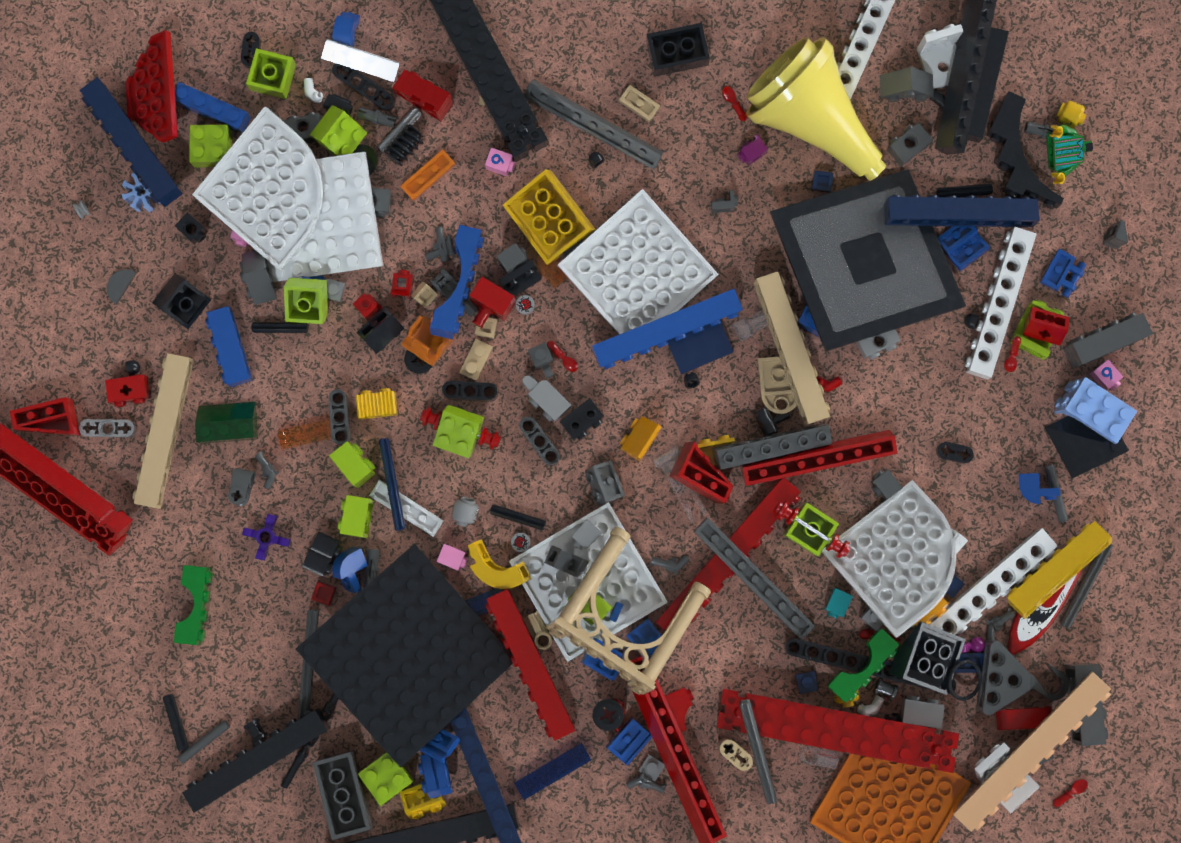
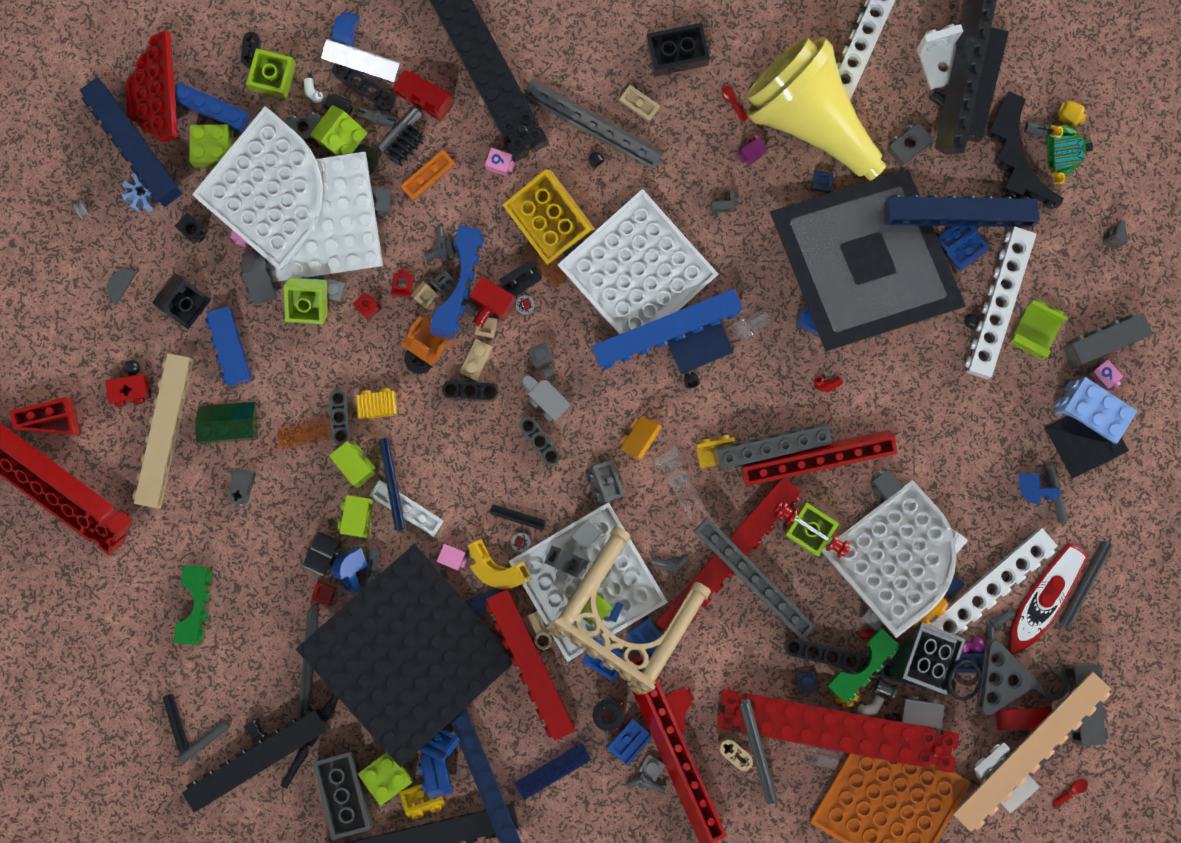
(93, 433): light grey beam -> none
(263, 547): dark purple pin -> none
(268, 470): dark grey piece -> none
(279, 327): black axle -> none
(380, 330): black brick -> none
(459, 430): lime brick -> none
(465, 511): light grey head -> none
(512, 258): dark grey brick -> none
(569, 363): red piece -> none
(582, 419): black brick -> none
(700, 475): red wedge -> none
(767, 422): black piece -> none
(774, 385): tan plate -> none
(791, 348): tan brick -> none
(837, 603): teal brick -> none
(869, 349): light grey brick -> none
(906, 84): dark grey brick -> none
(955, 448): black beam -> none
(967, 190): black axle -> none
(1011, 362): red piece -> none
(1046, 326): red brick -> none
(1058, 270): blue plate -> none
(1059, 569): yellow brick -> none

